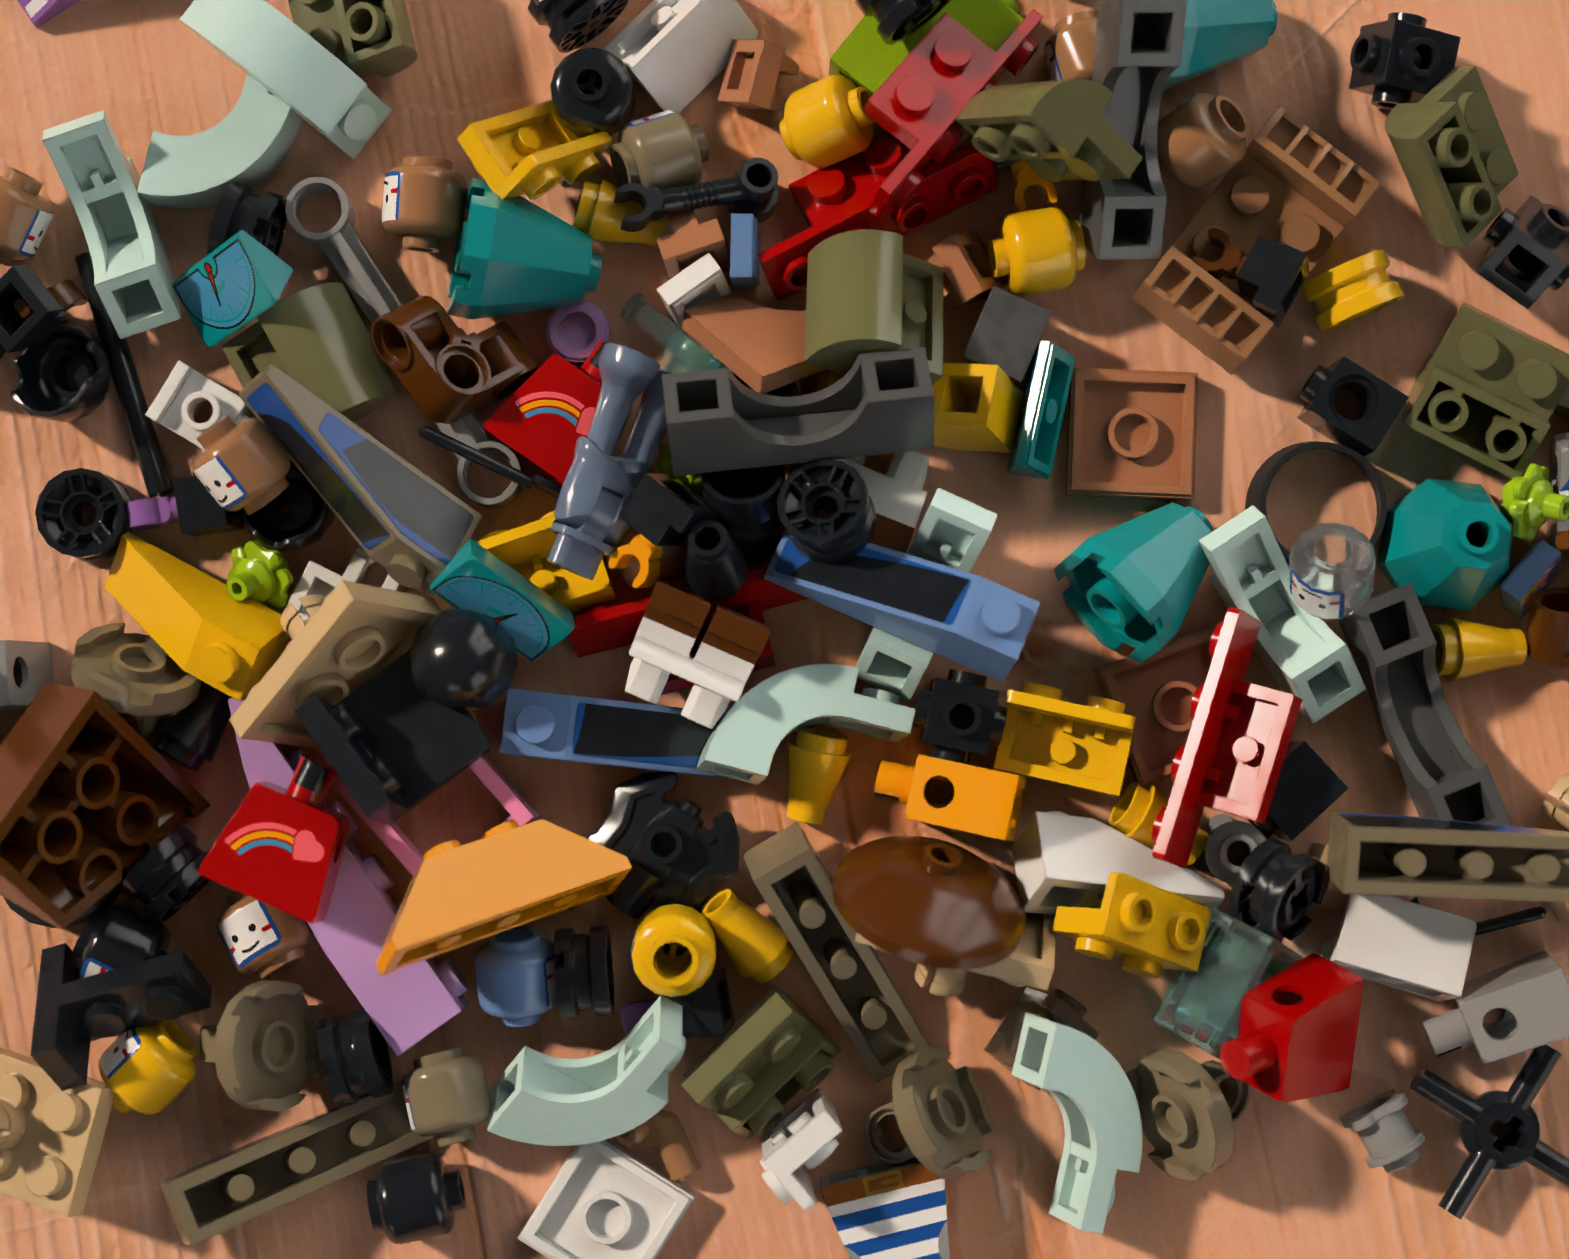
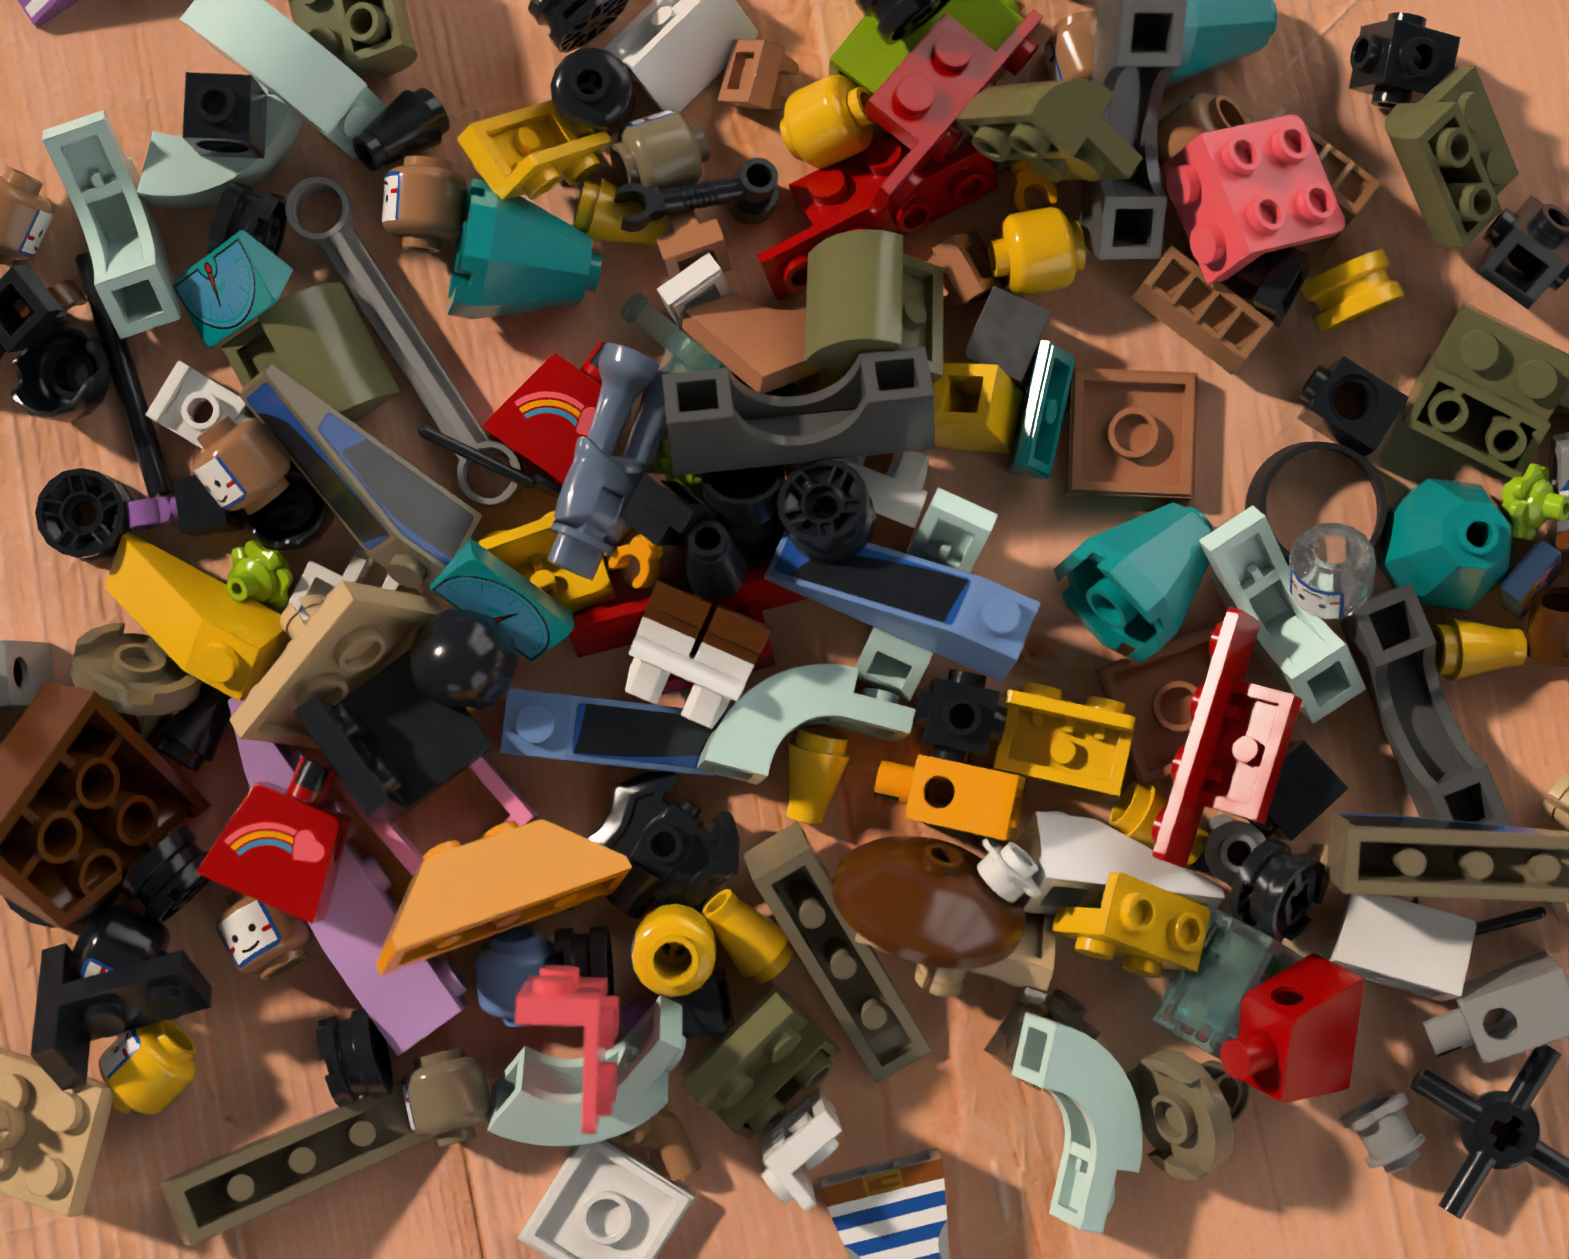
(225, 115): none -> black brick
(265, 1045): dark tan tile -> none
(402, 129): none -> black cone
(415, 1198): black head -> none
(443, 365): reddish brown piece -> none
(569, 1000): none -> coral bracket
(576, 331): lavender tile -> none
(744, 251): medium blue tile -> none
(938, 1115): dark tan tile -> none
(1008, 870): none -> white plate
(1250, 194): none -> coral bracket

